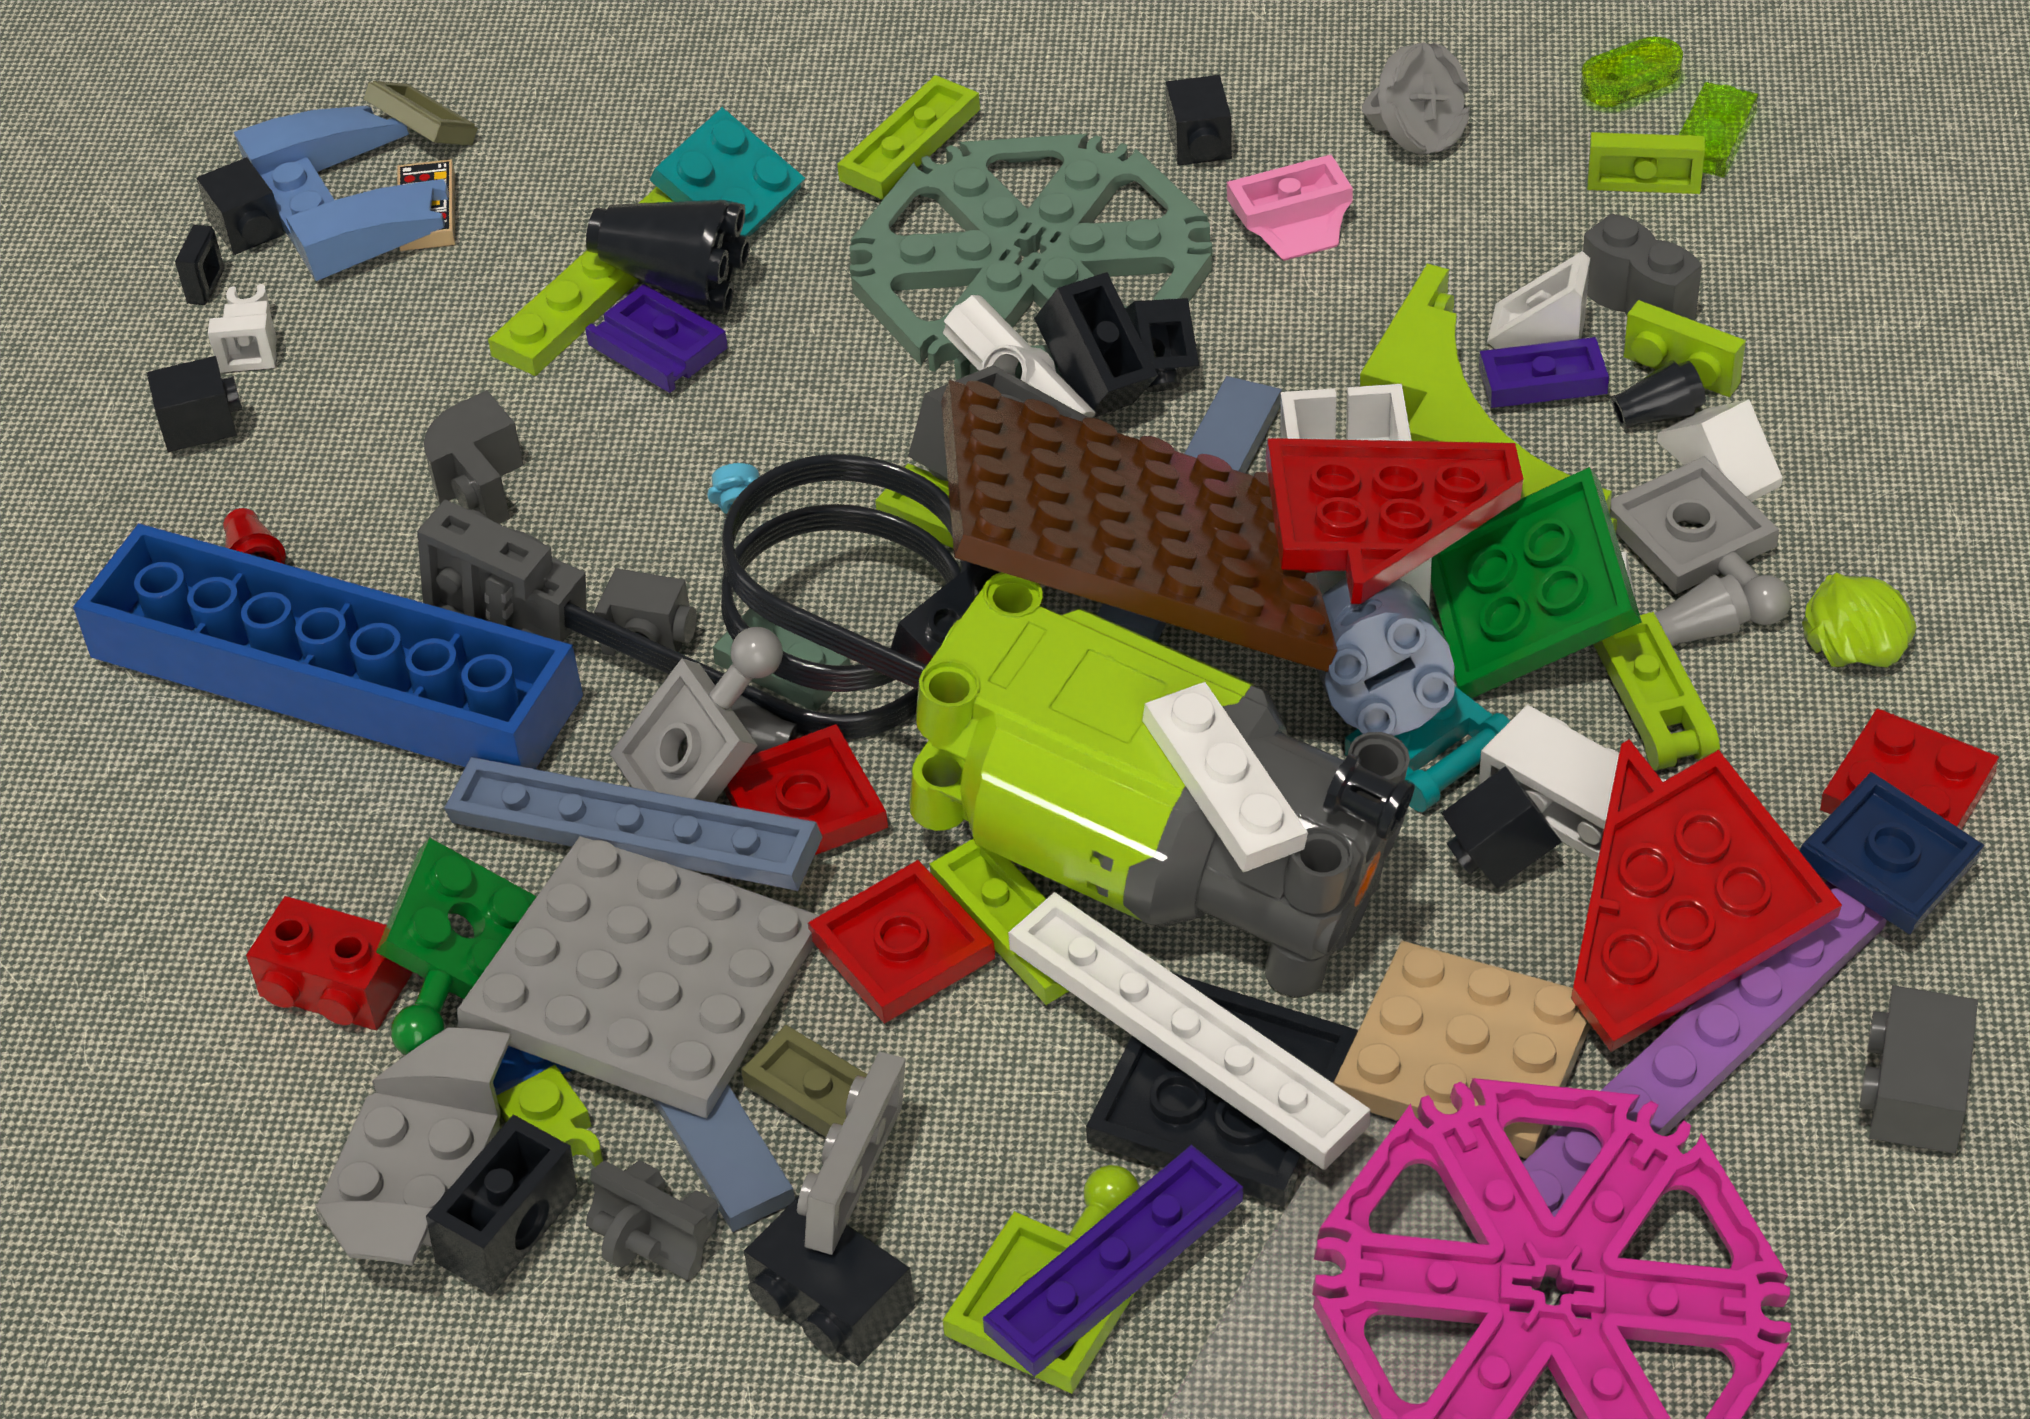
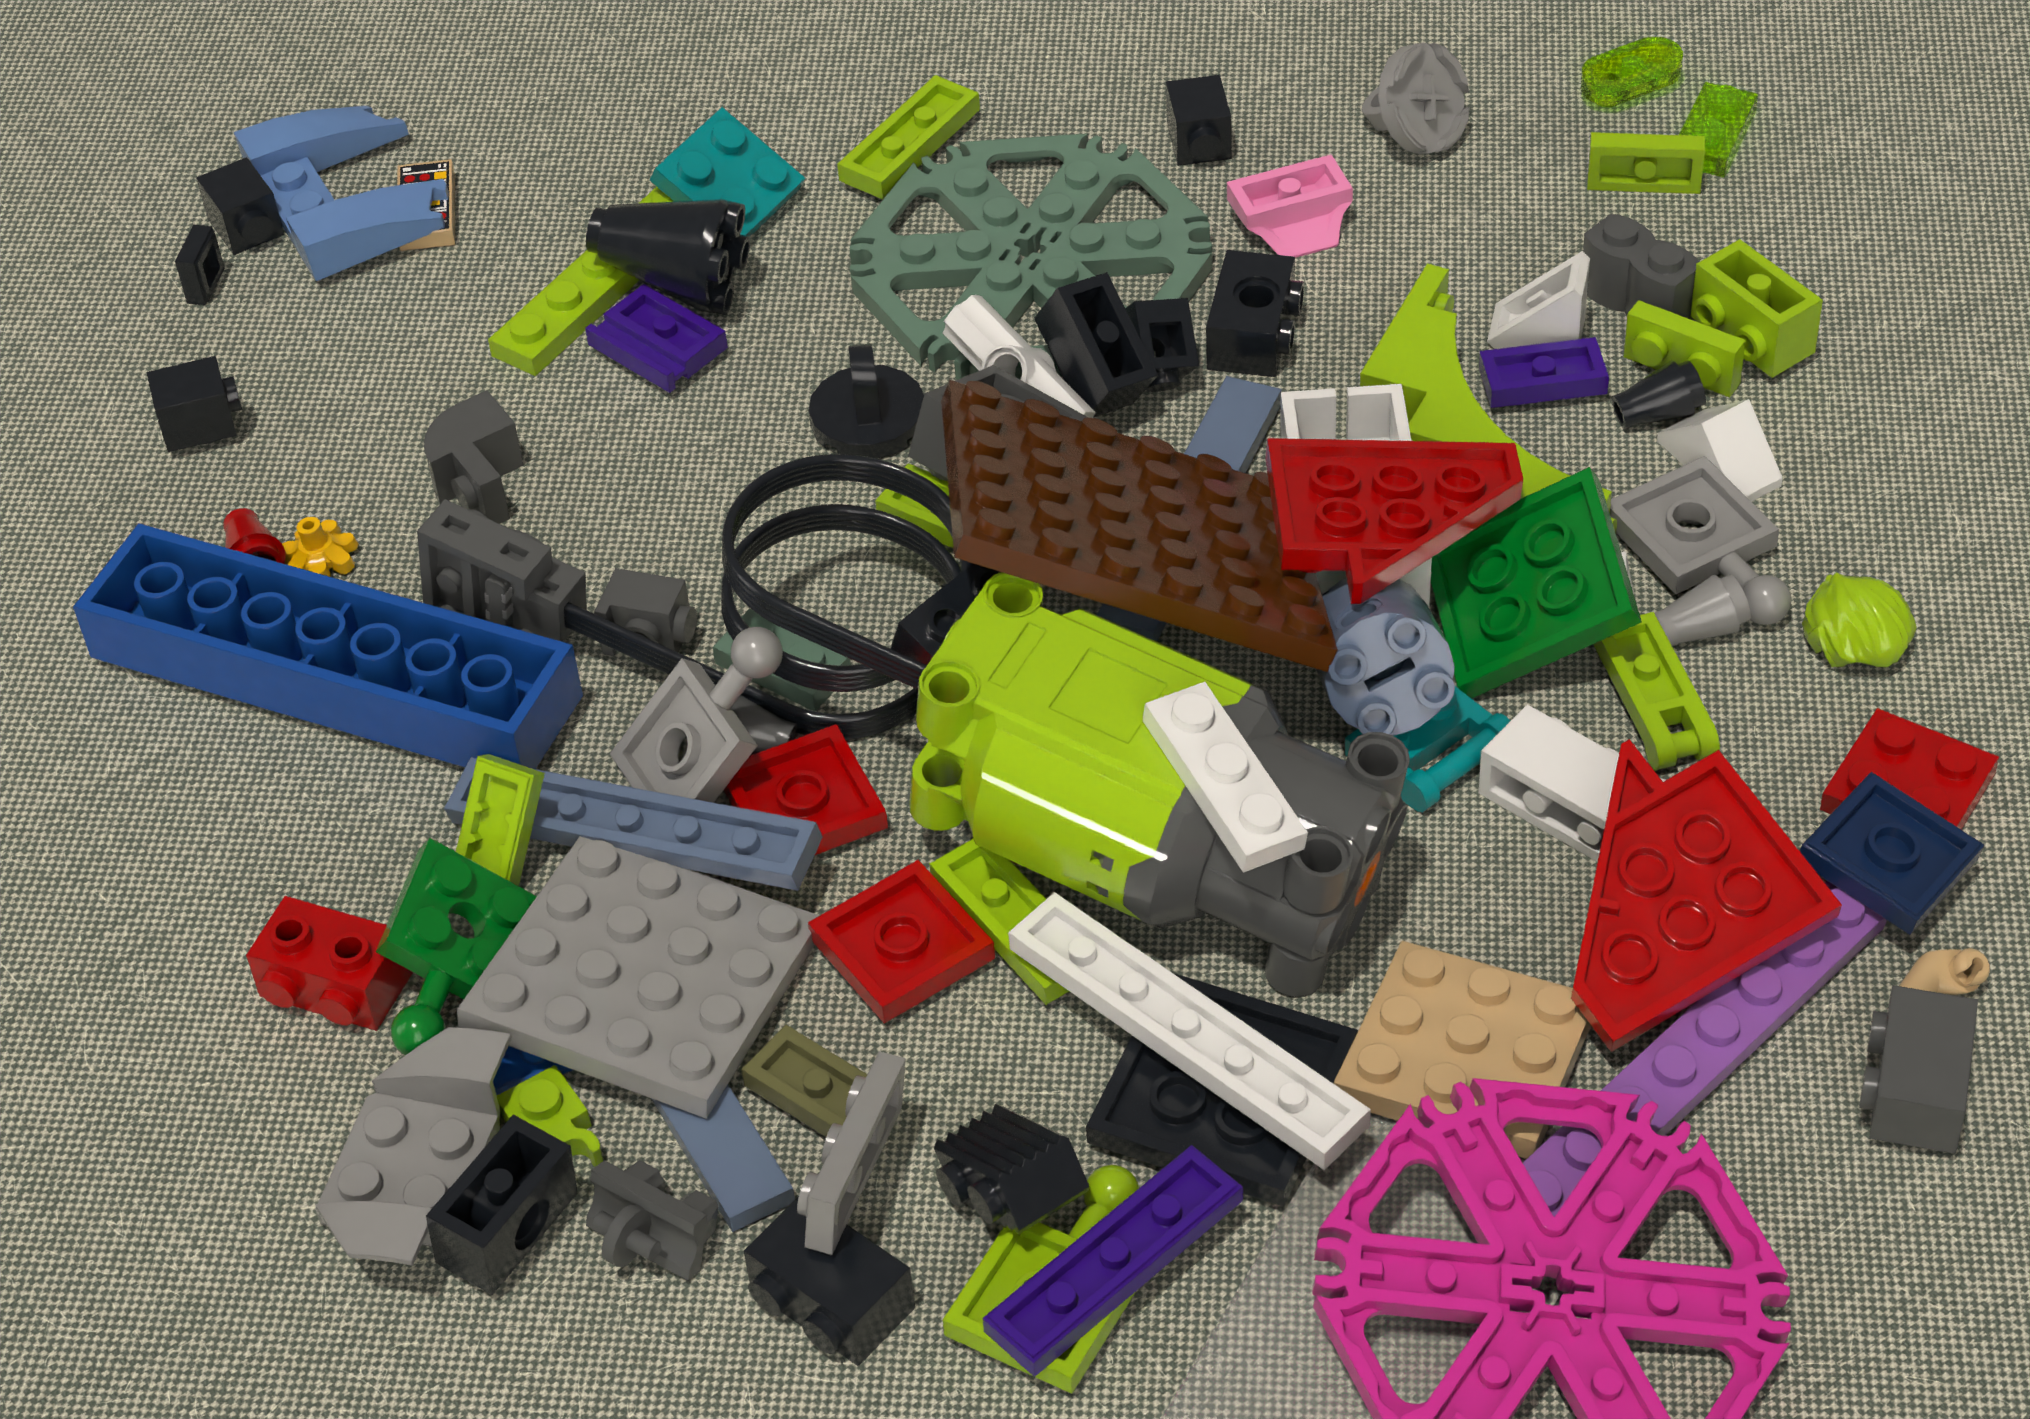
(245, 333): white piece -> none
(321, 547): none -> yellow plant
(420, 113): olive tile -> none
(500, 815): none -> lime plate
(729, 483): medium azure plate -> none
(866, 407): none -> black tile
(1009, 1169): none -> black brick
(1252, 313): none -> black brick
(1353, 778): black bush -> none
(1499, 829): black brick -> none
(1757, 302): none -> lime brick
(1948, 971): none -> tan arm

